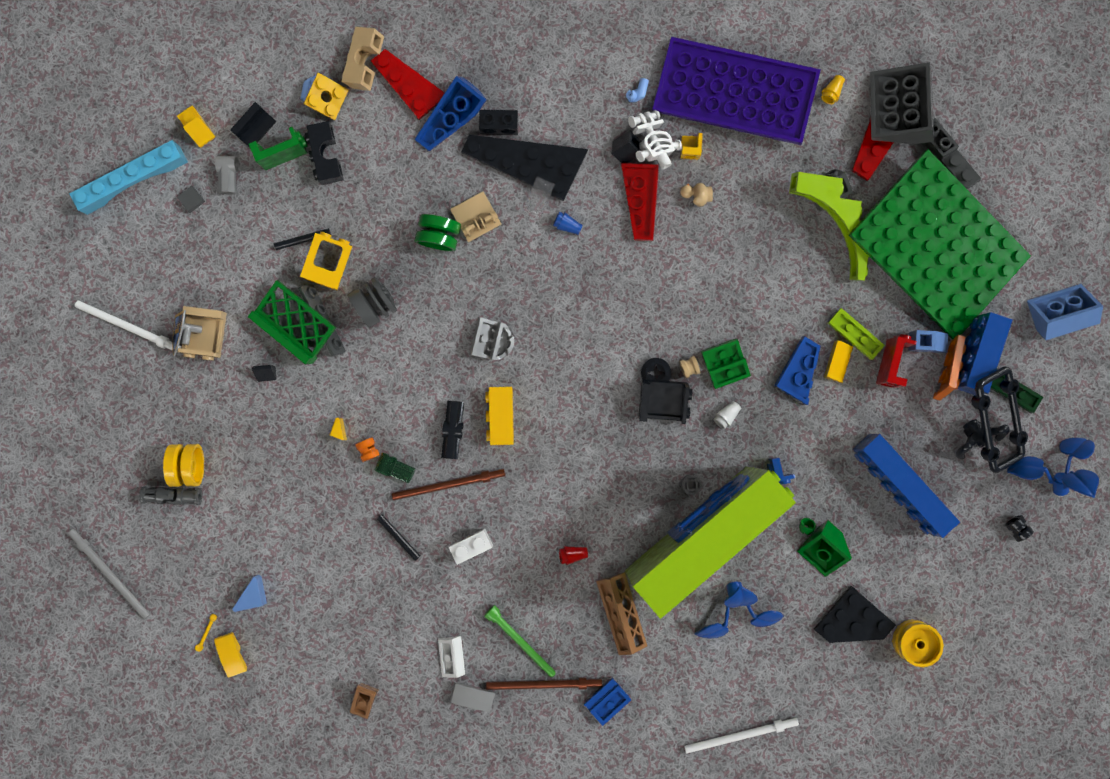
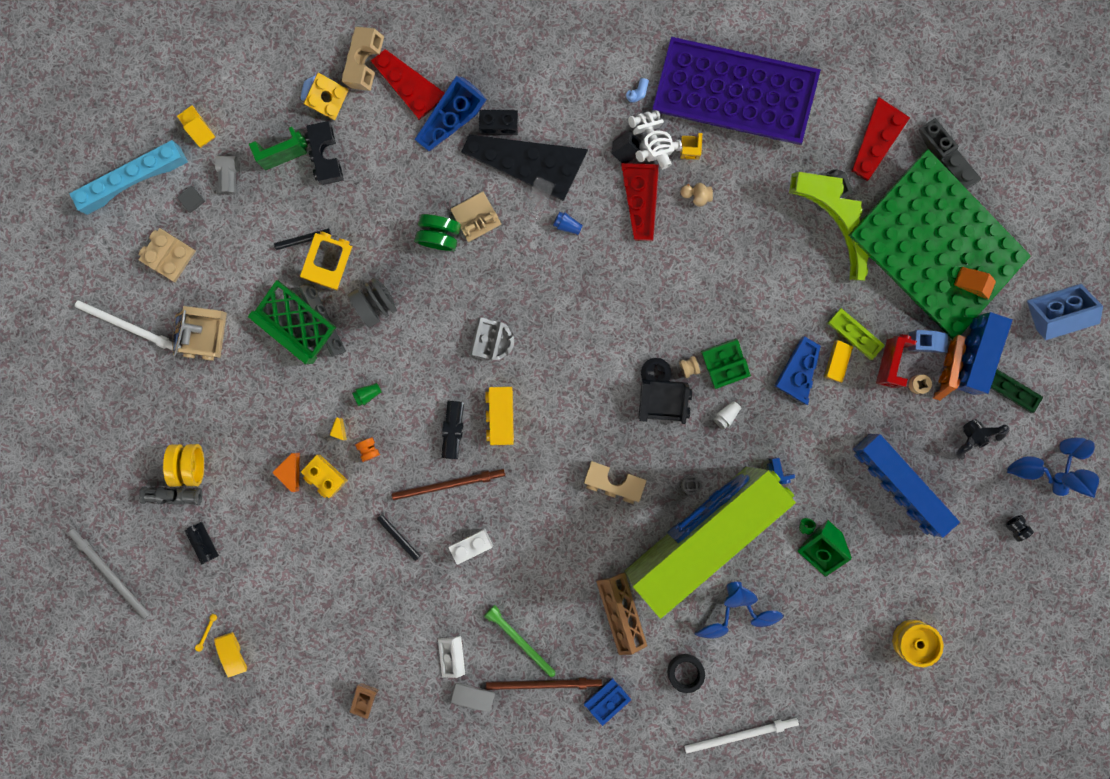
(166, 254): none -> tan plate
(201, 543): none -> black hinge
(253, 125): black panel -> none
(253, 595): medium blue slope -> none
(264, 372): black slope -> none
(289, 472): none -> orange slope
(323, 476): none -> yellow brick
(366, 394): none -> green cone
(392, 467): clear green piece -> none
(572, 554): red cone -> none
(630, 489): none -> tan arch
(689, 688): none -> black tyre
(832, 91): yellow cone -> none
(854, 620): black plate -> none
(902, 104): dark grey slope -> none
(916, 386): none -> tan wheel
(975, 282): none -> orange slope
(982, 402): black bar -> none

